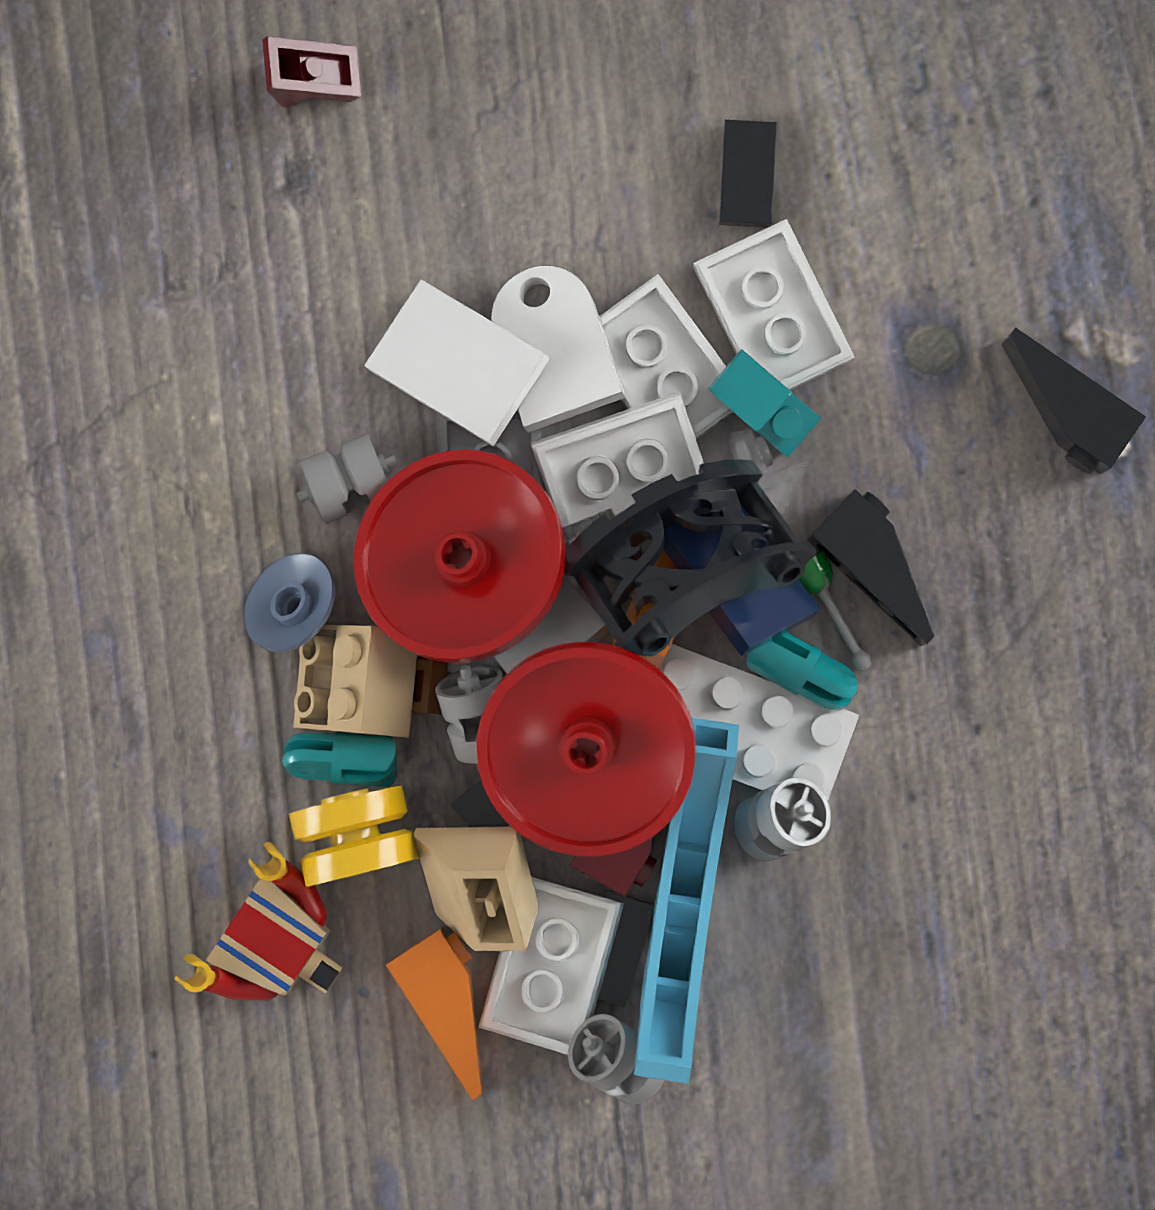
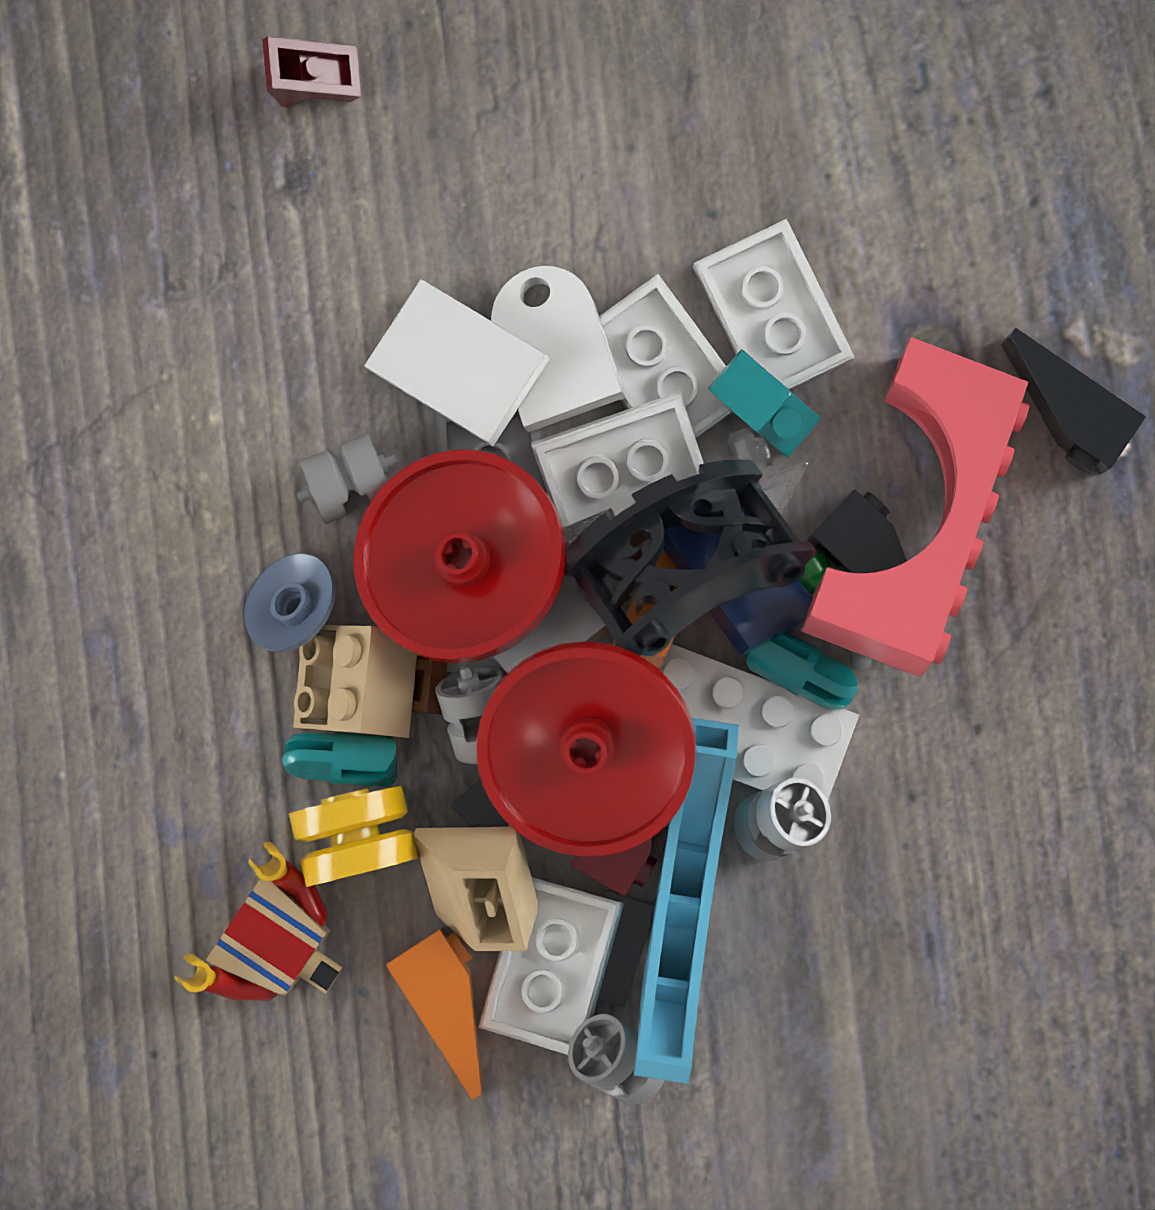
(747, 173): black tile -> none
(904, 610): none -> coral arch

